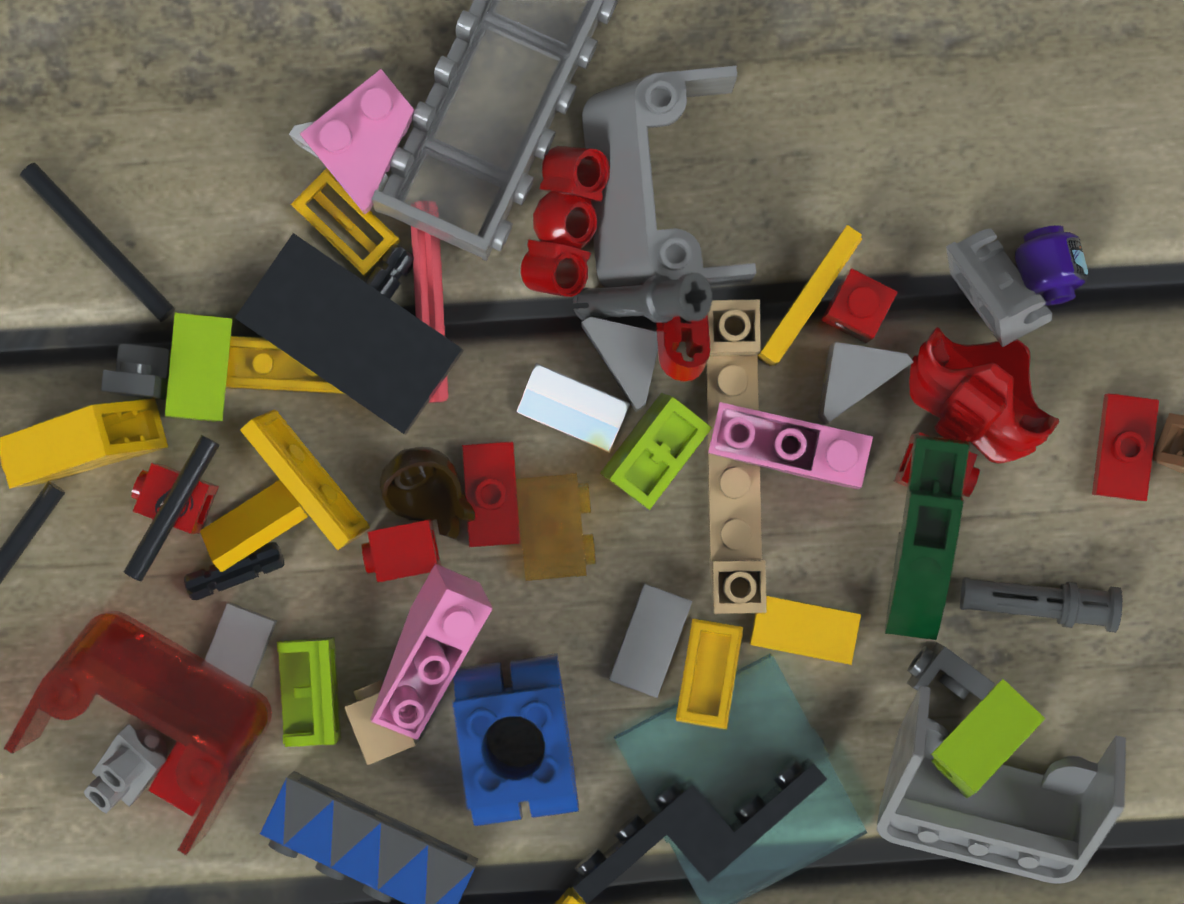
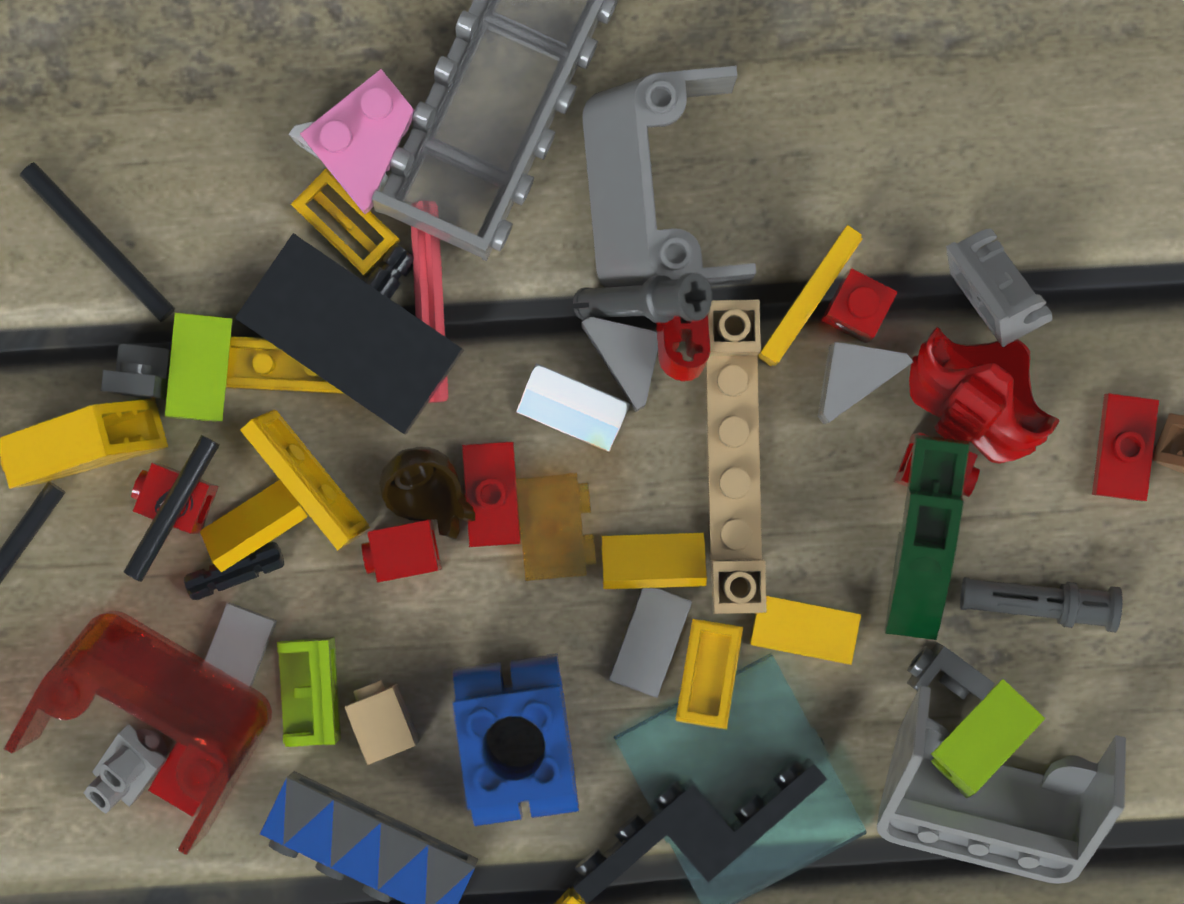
(430, 650): bright pink slope -> none
(565, 220): red piece -> none
(654, 561): none -> yellow tile
(656, 450): lime hinge -> none
(791, 445): bright pink slope -> none
(1052, 263): dark purple head -> none

